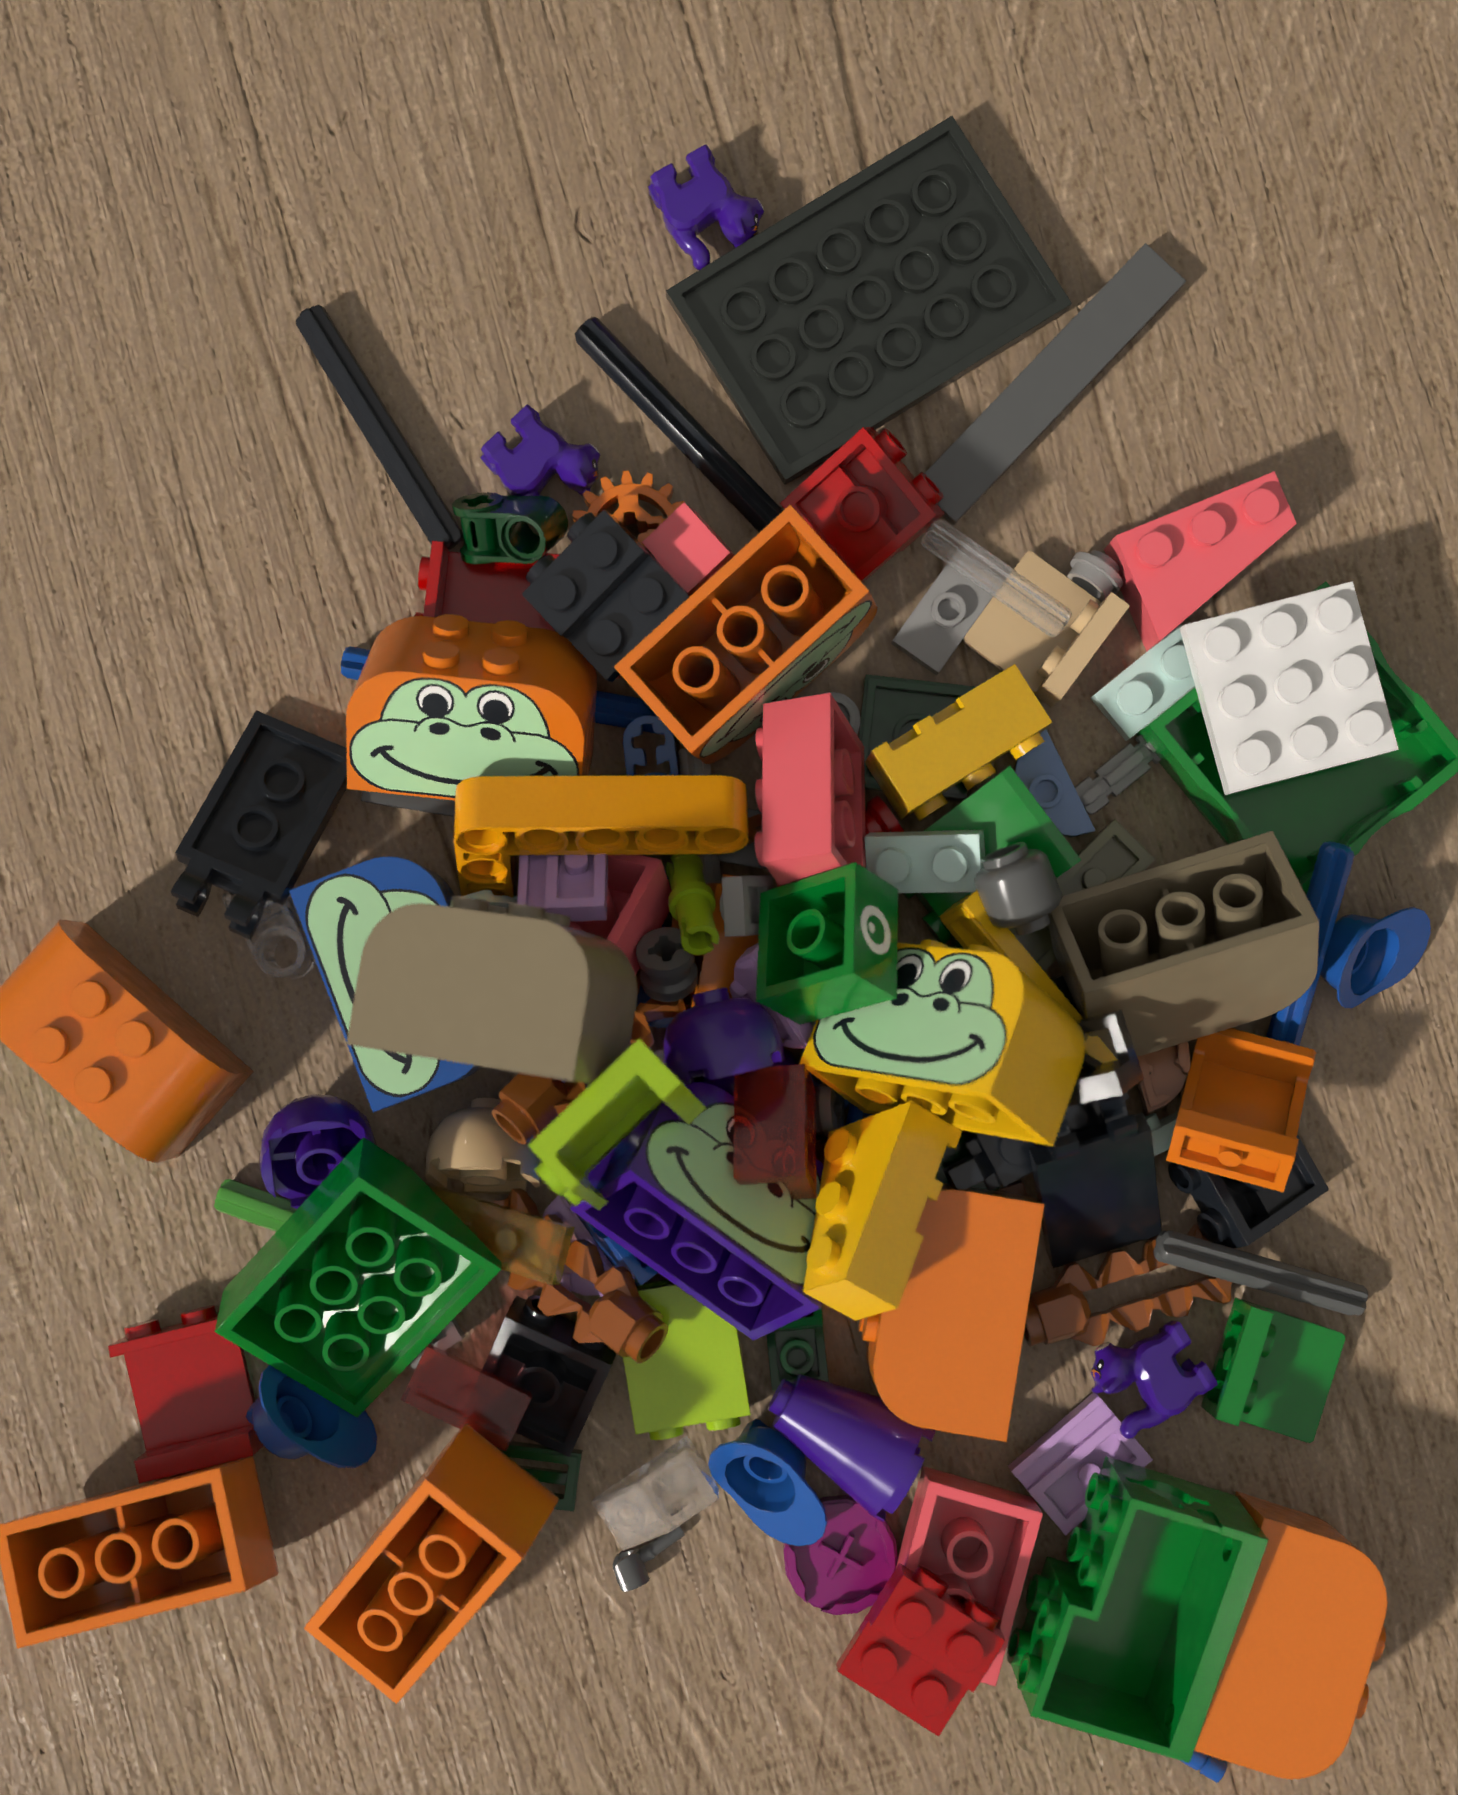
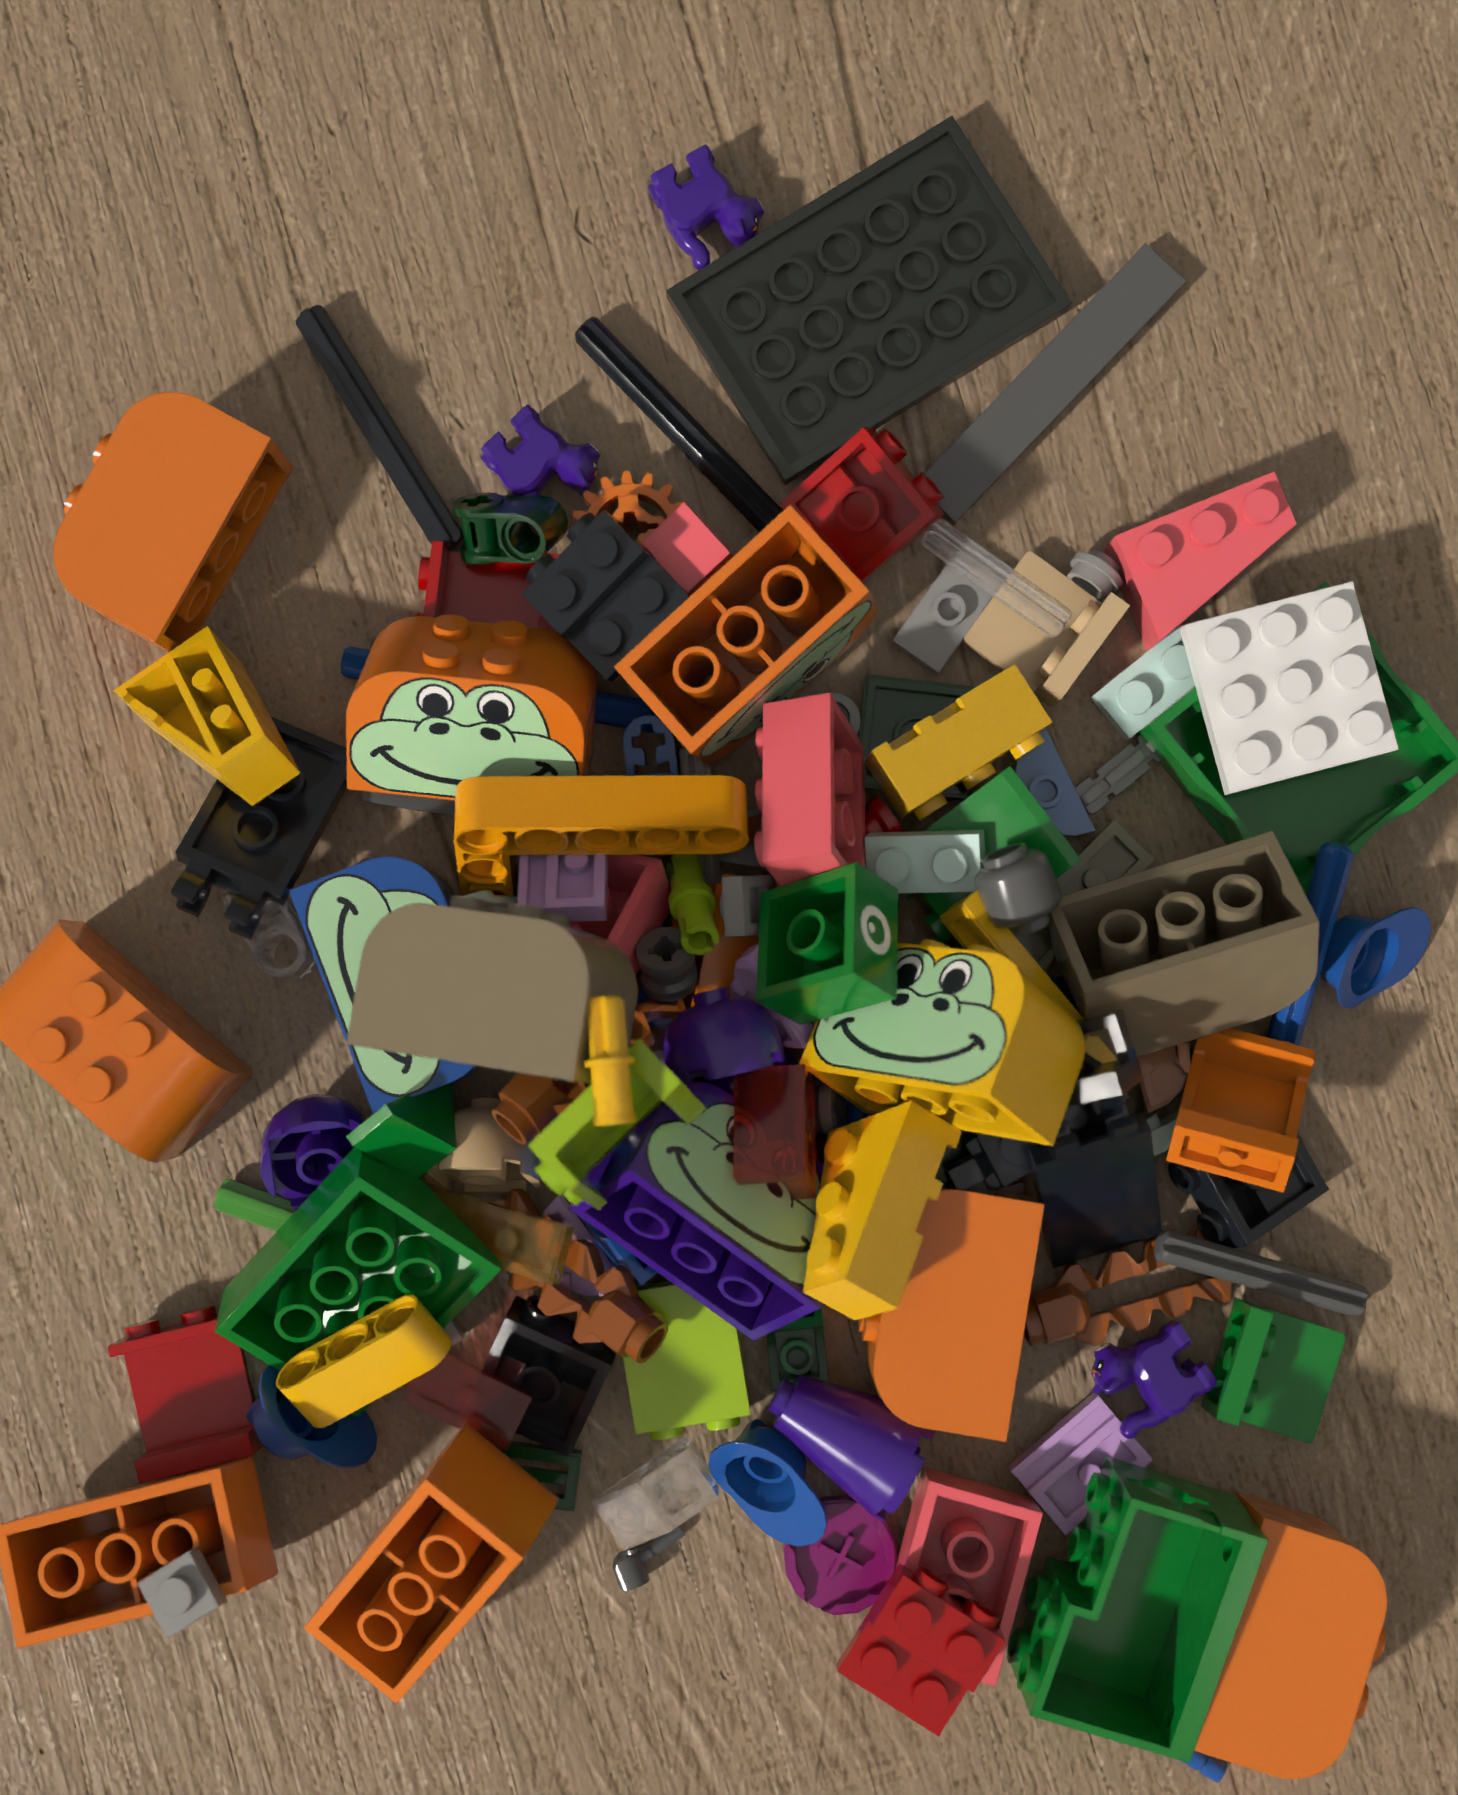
(167, 515): none -> orange brick
(182, 1592): none -> light grey plate
(213, 715): none -> yellow wedge
(364, 1361): none -> yellow beam
(410, 1131): none -> green slope
(609, 1062): none -> yellow axle

